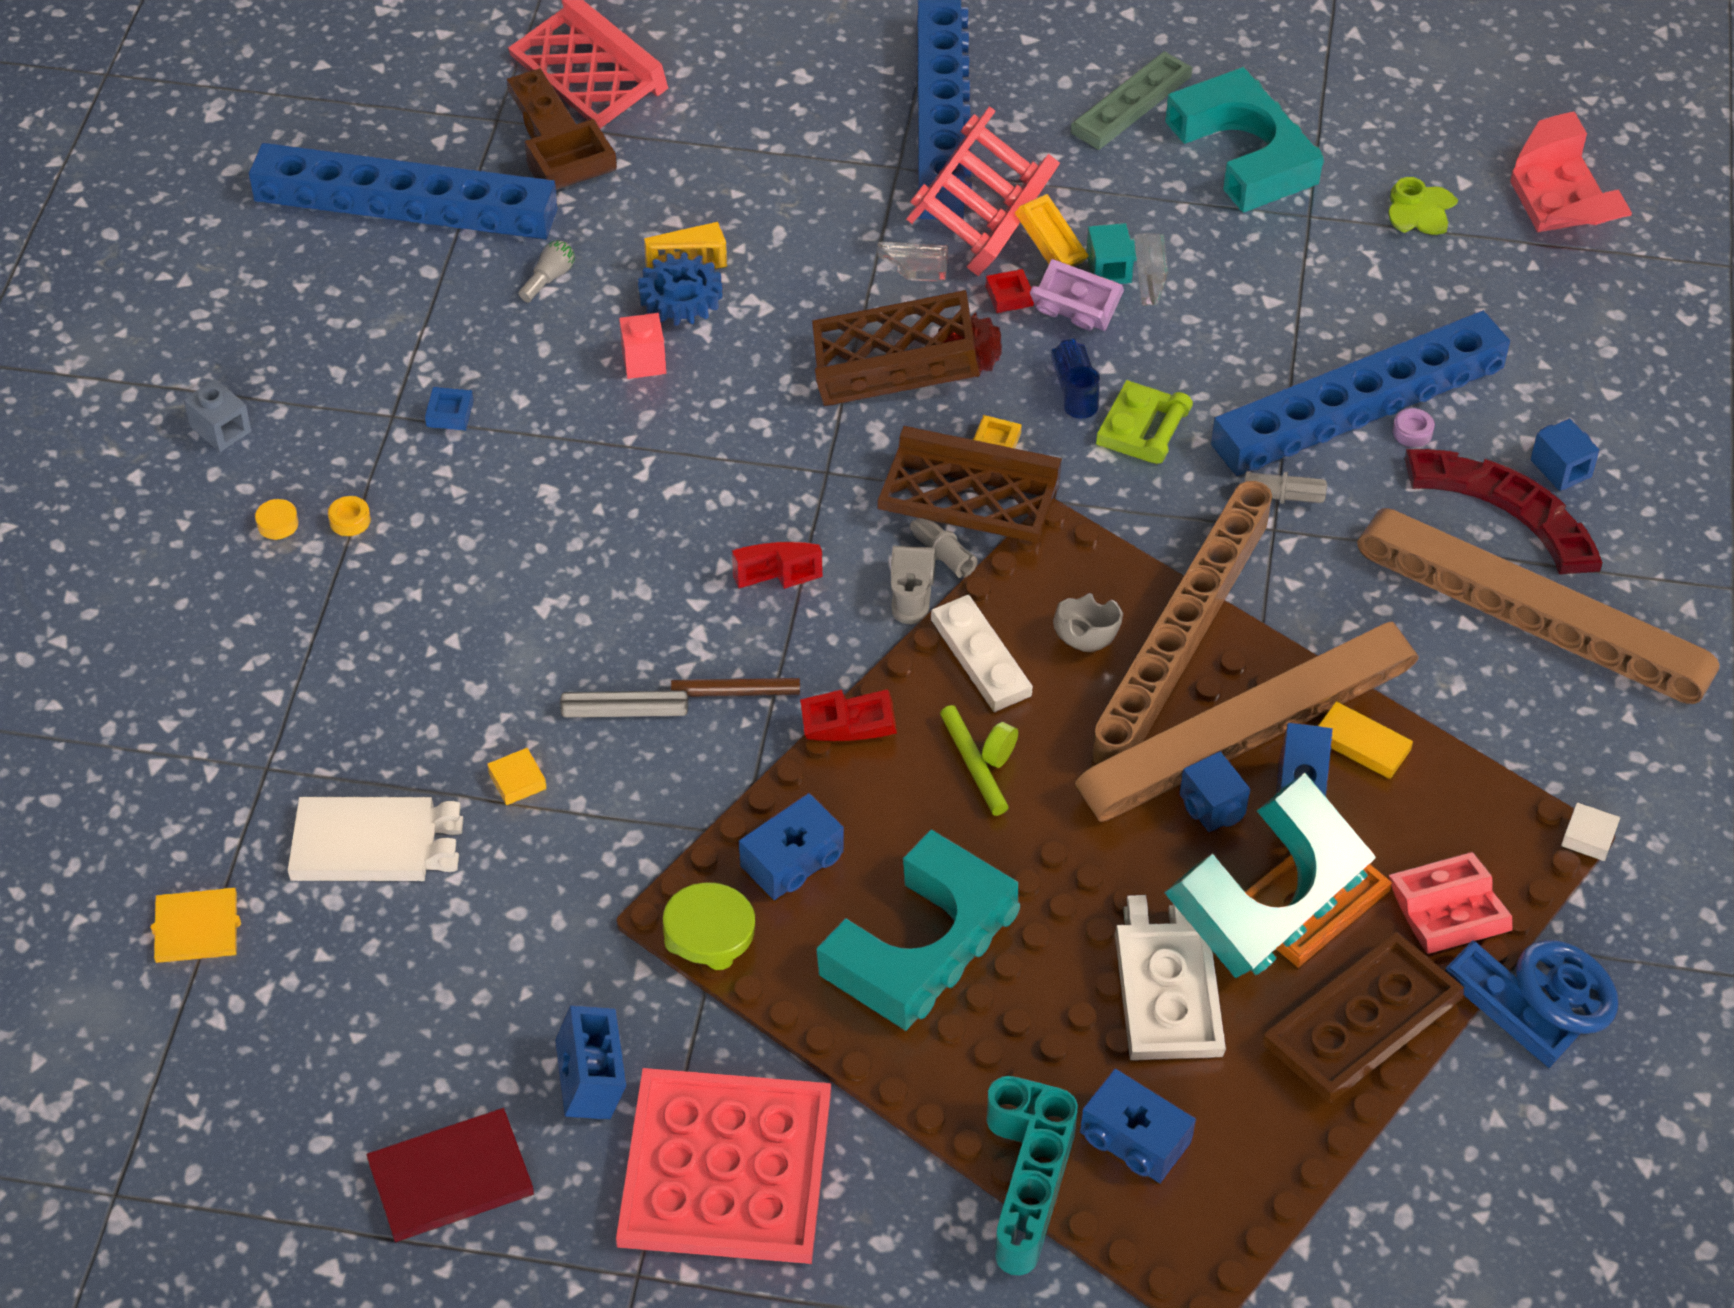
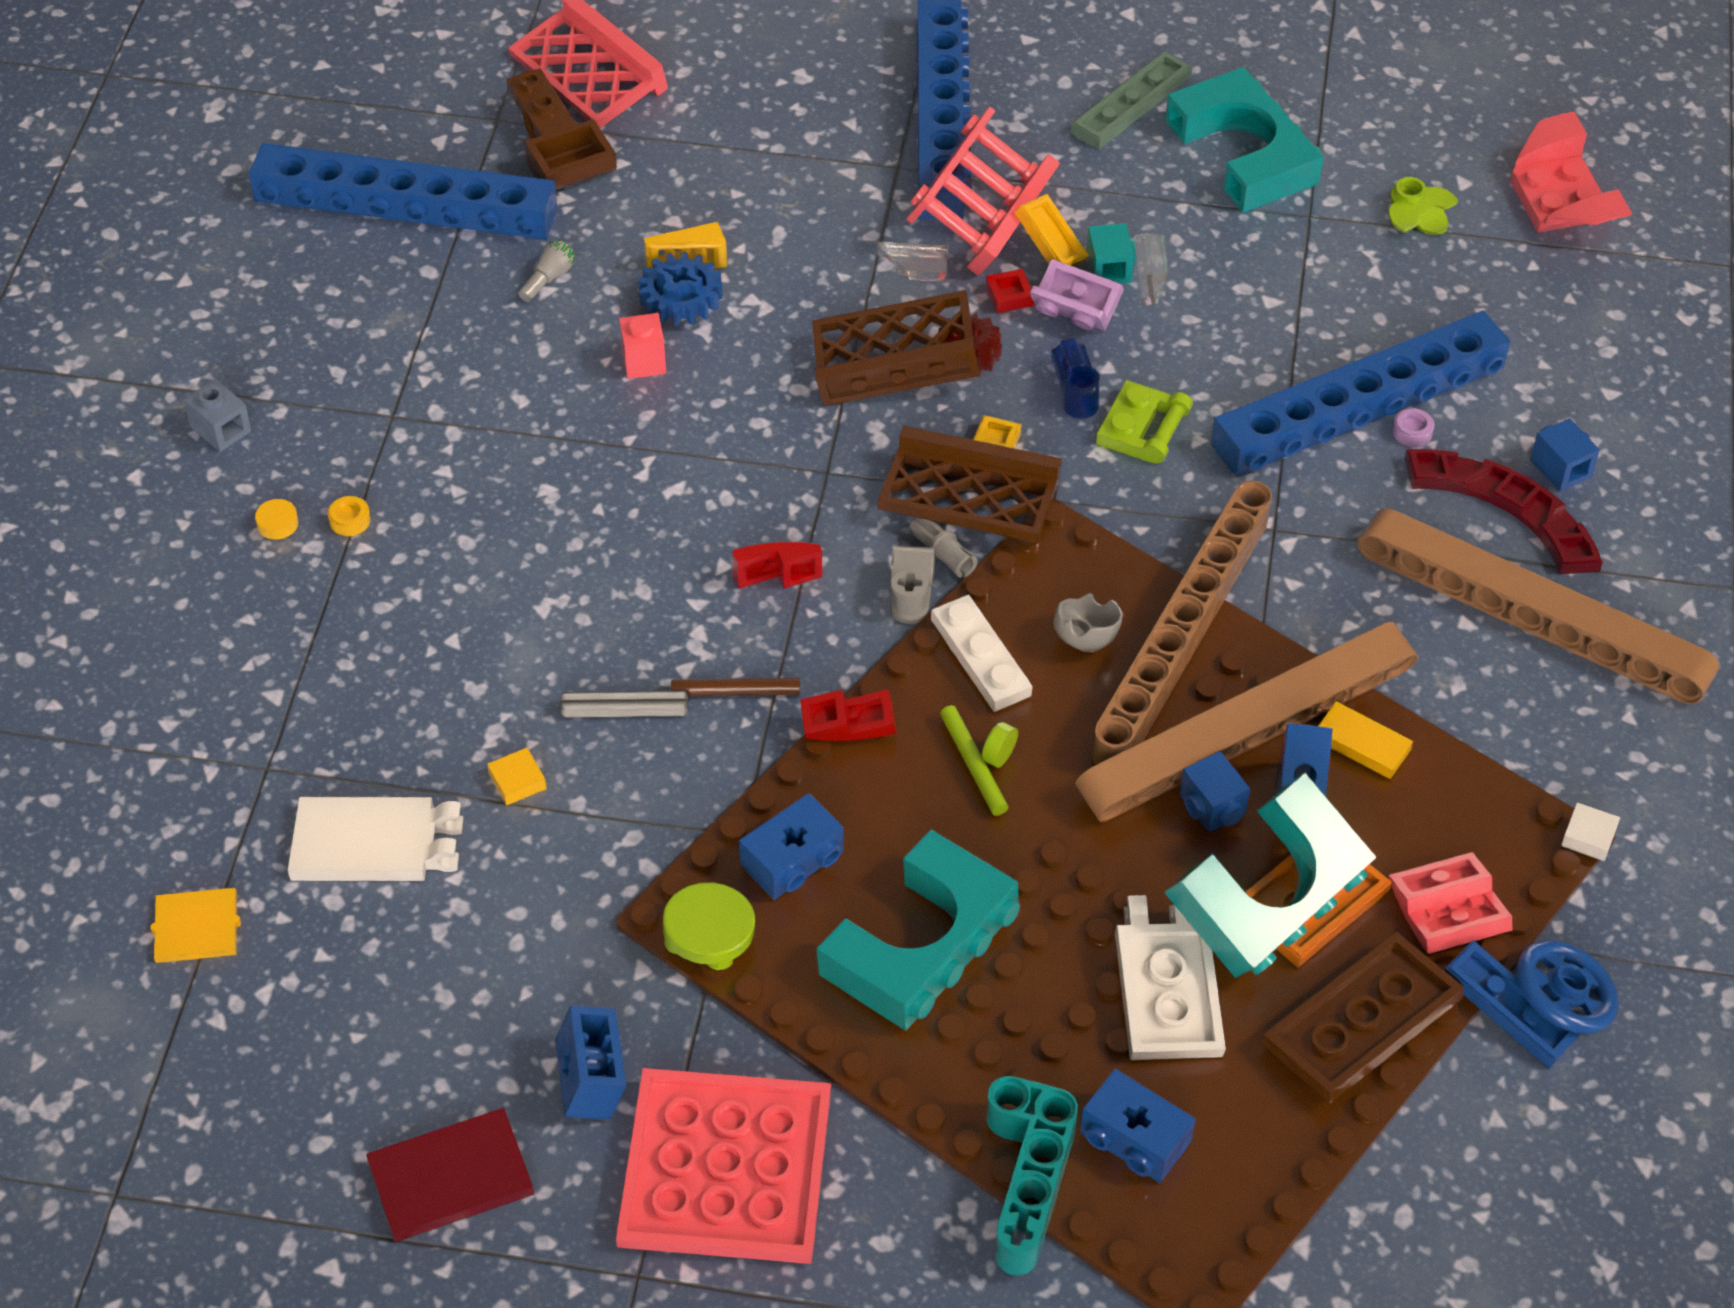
(449, 408): blue plate -> none
(1291, 487): light grey axle -> none

